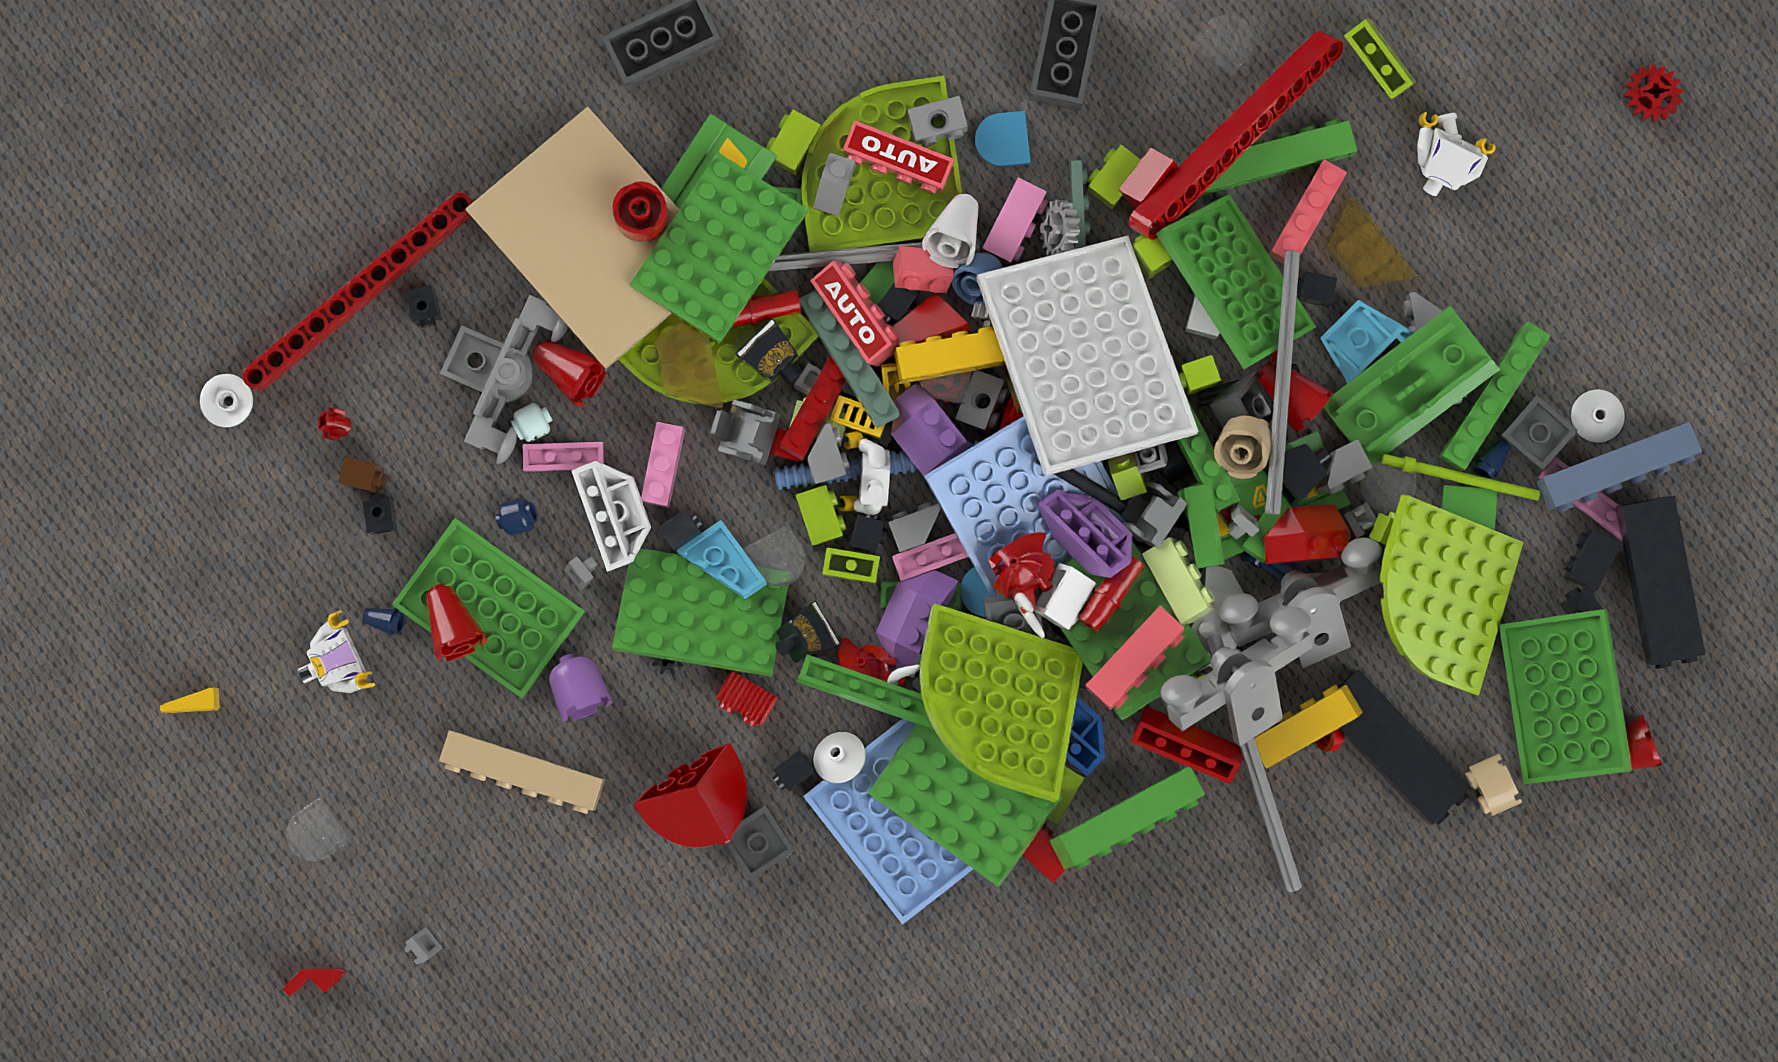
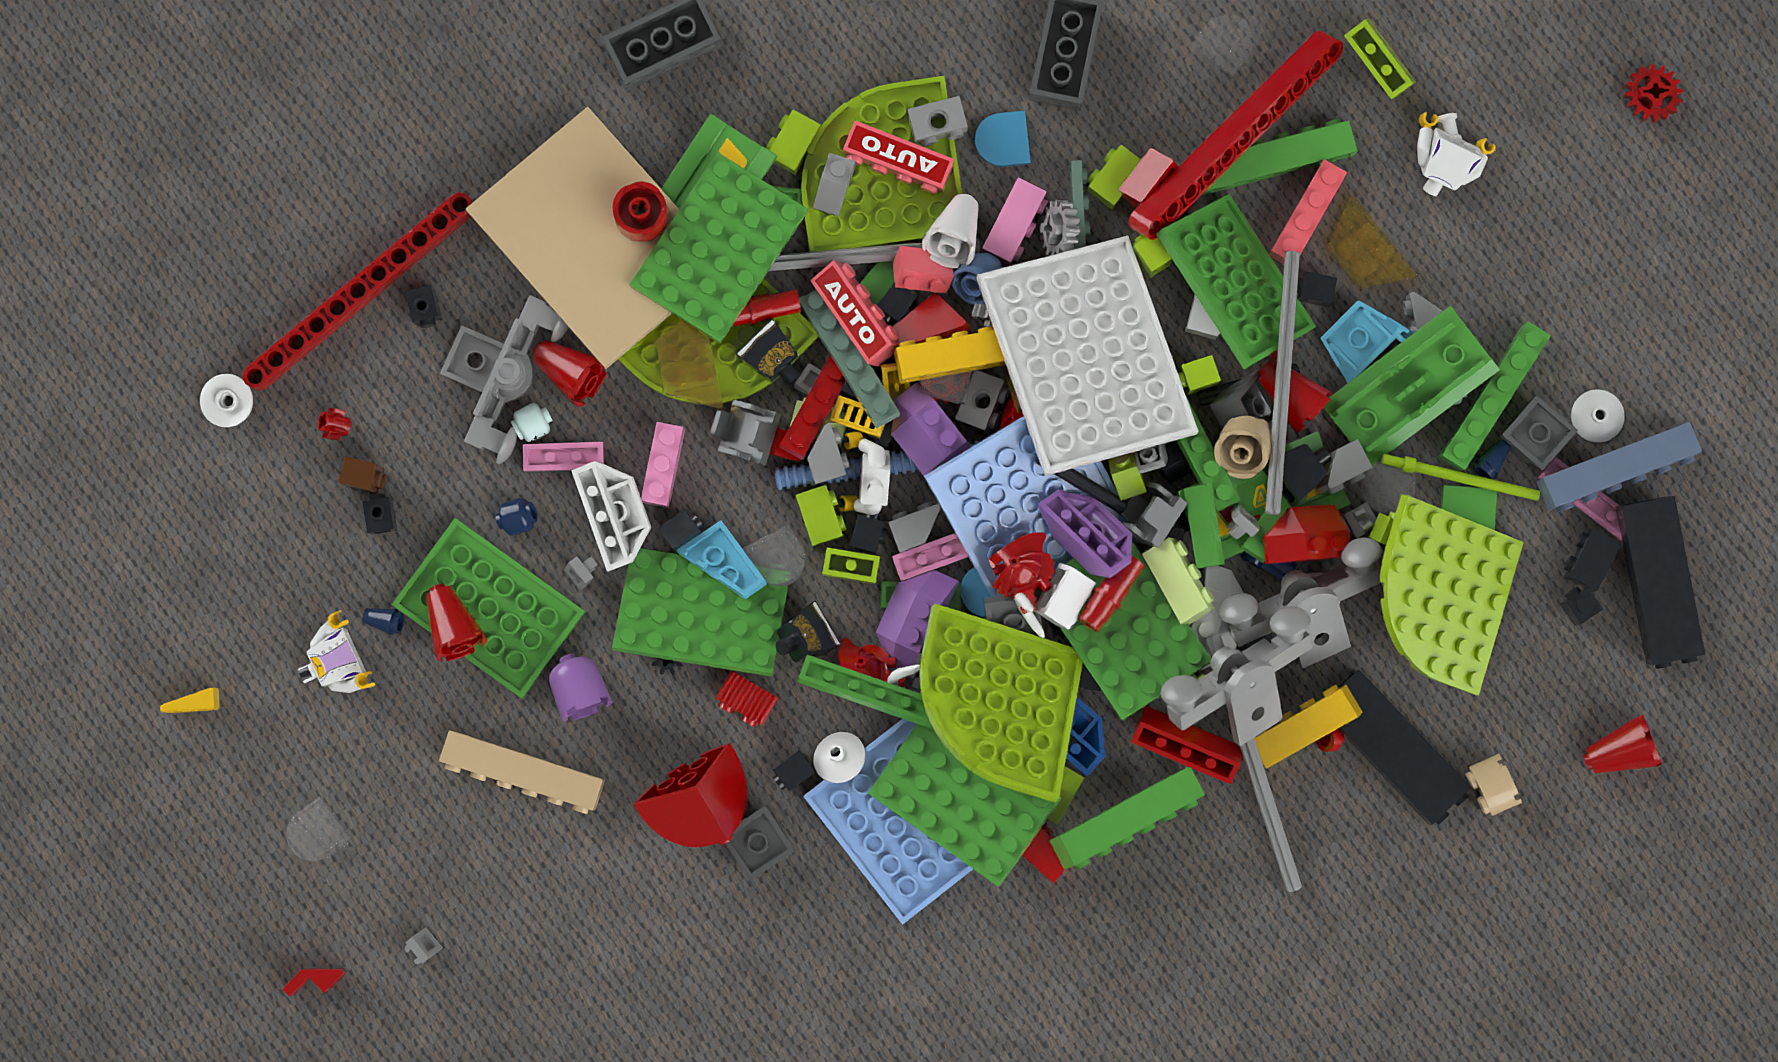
(1135, 658): coral brick -> none
(1565, 697): bright green plate -> none

